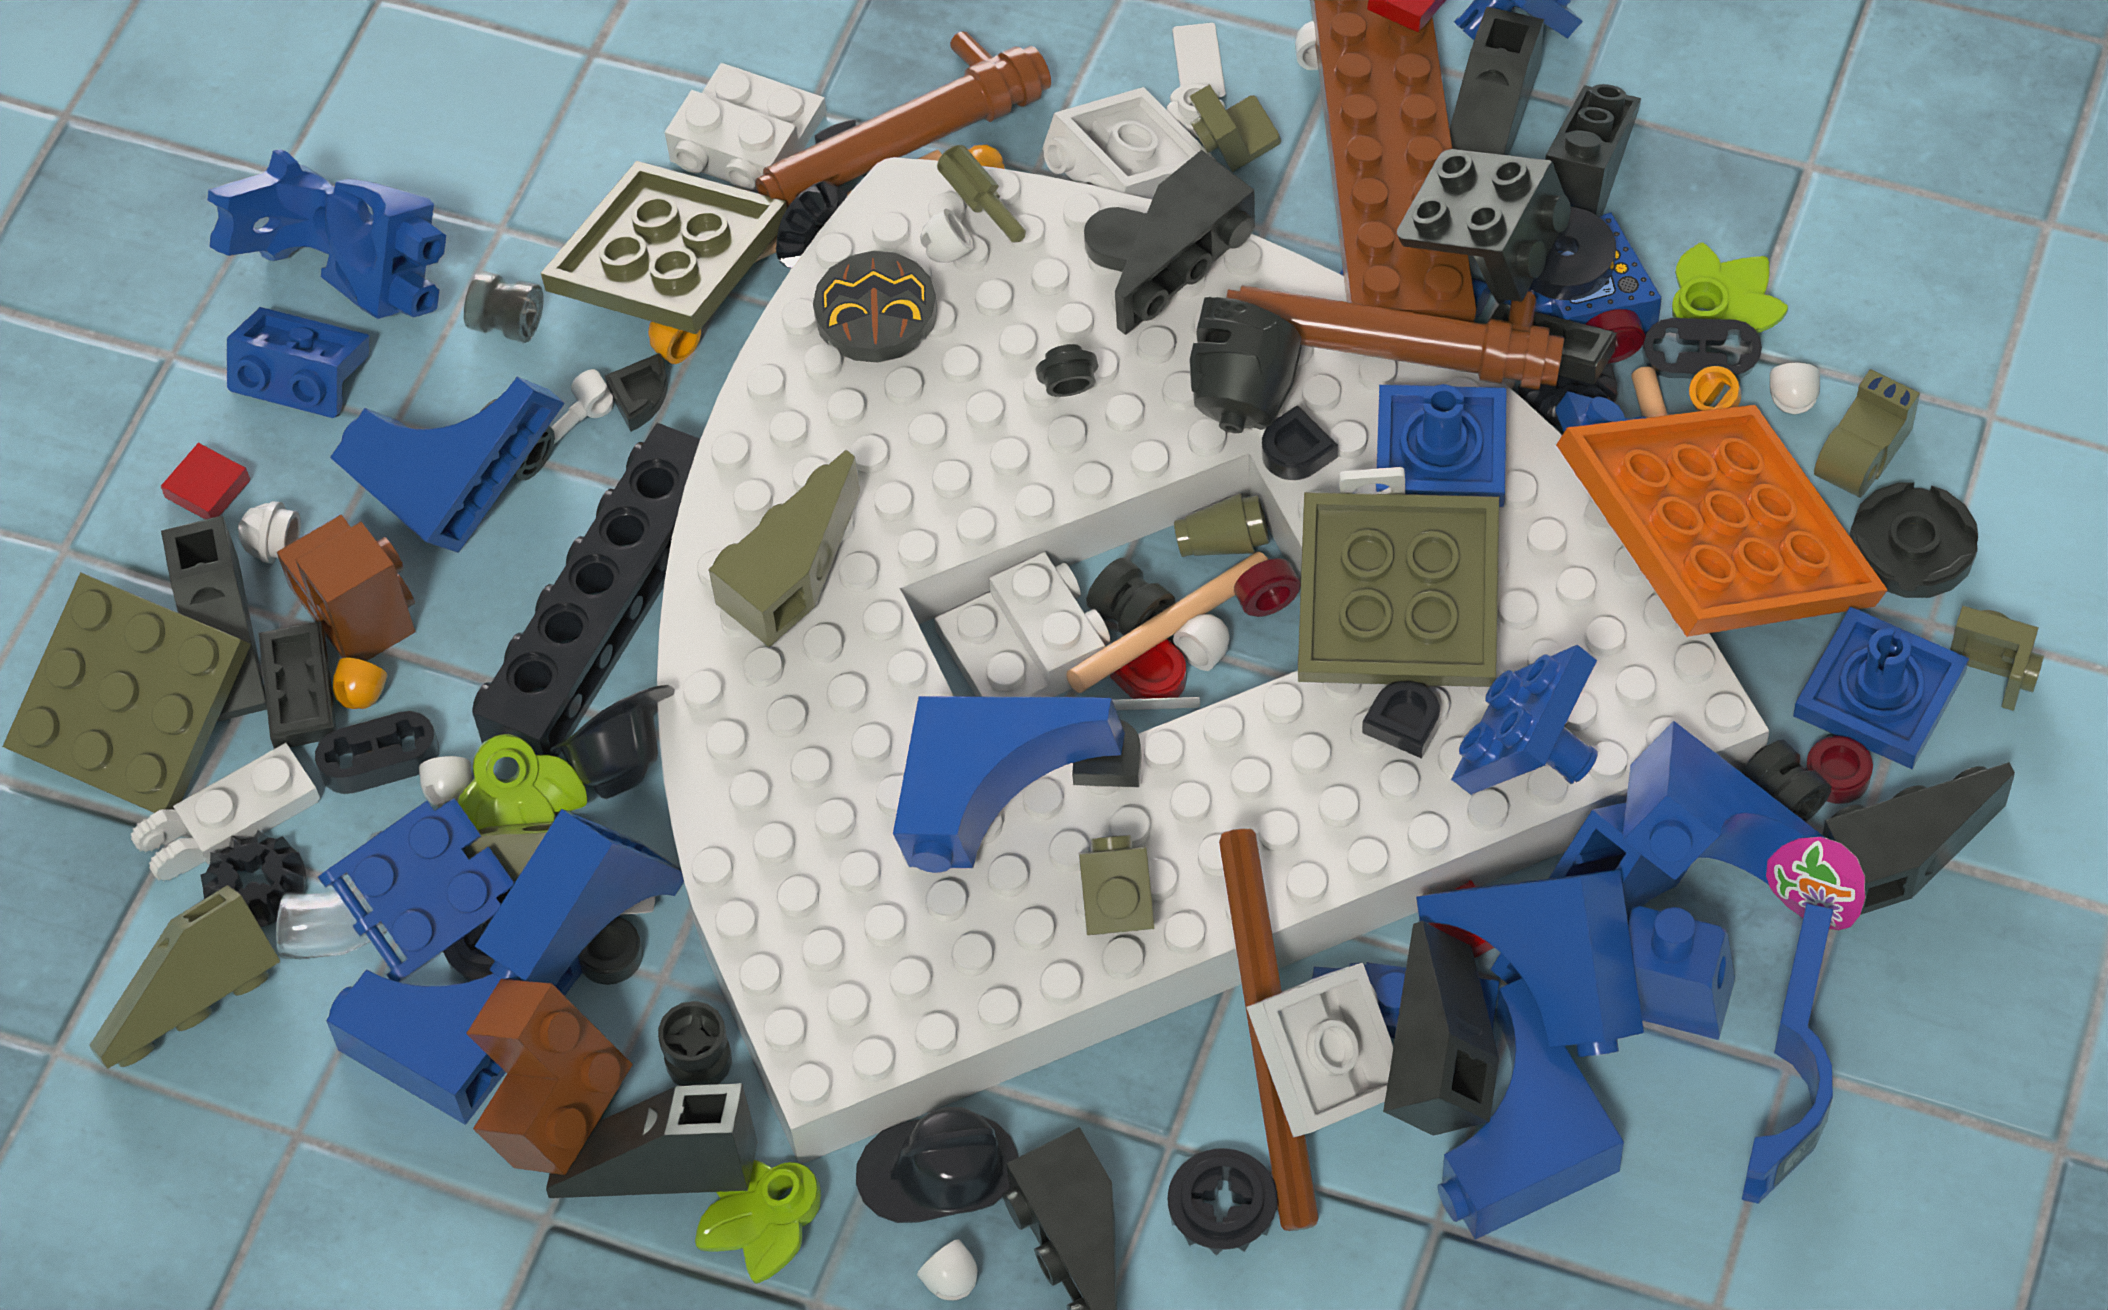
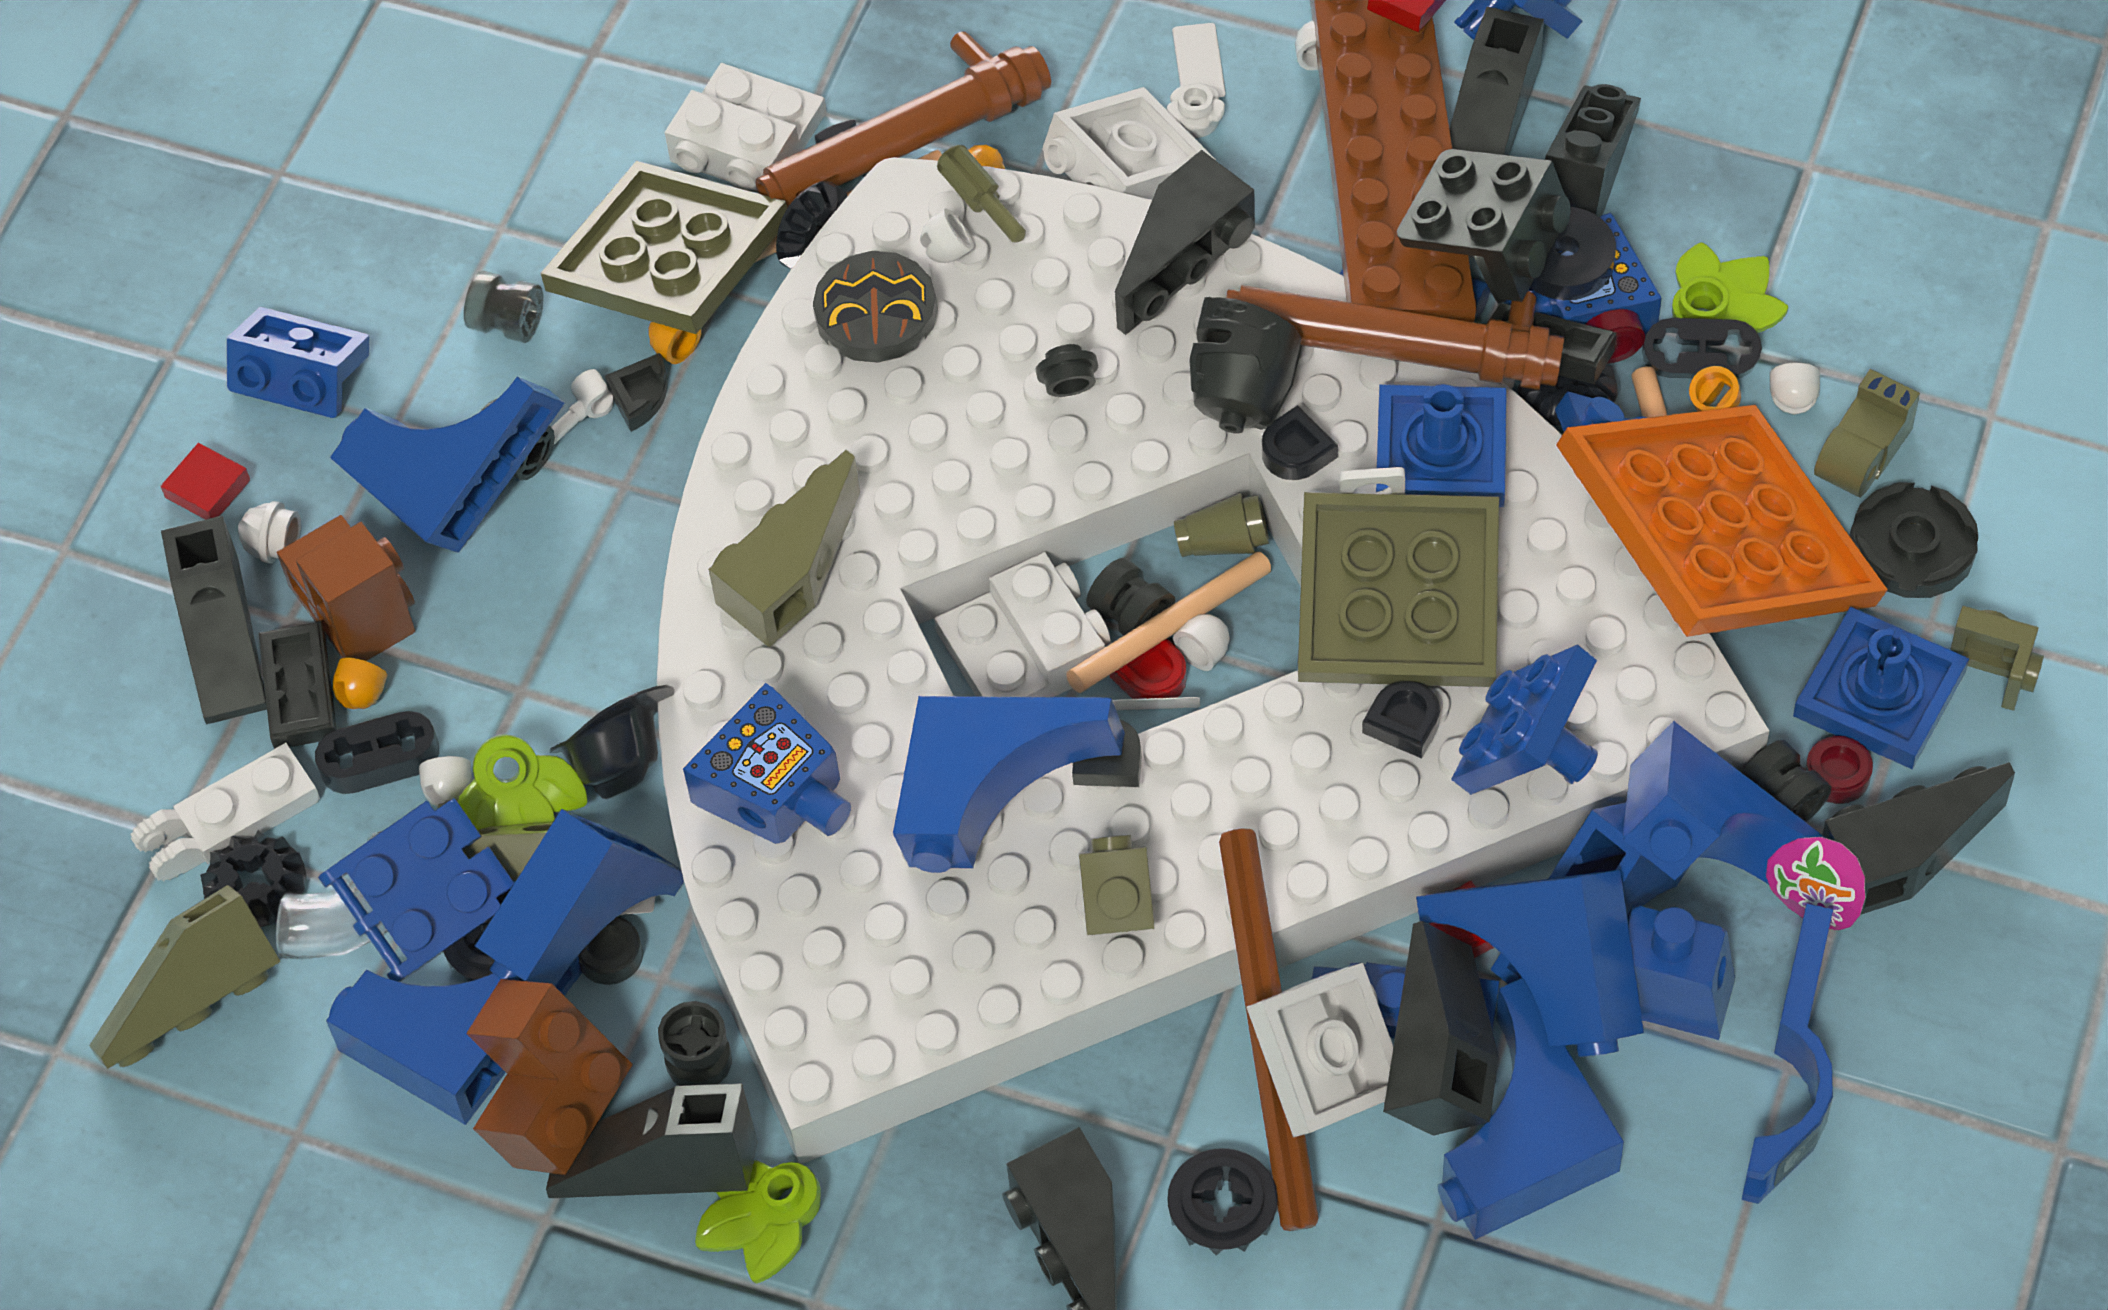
(126, 695): olive plate -> none
(371, 257): blue hips -> none
(597, 622): black brick -> none
(768, 772): none -> blue torso
(935, 1166): black piece -> none
(950, 1272): white hinge -> none
(1111, 236): pearl dark grey tile -> none
(1237, 132): olive bracket -> none
(1267, 587): dark red tile -> none

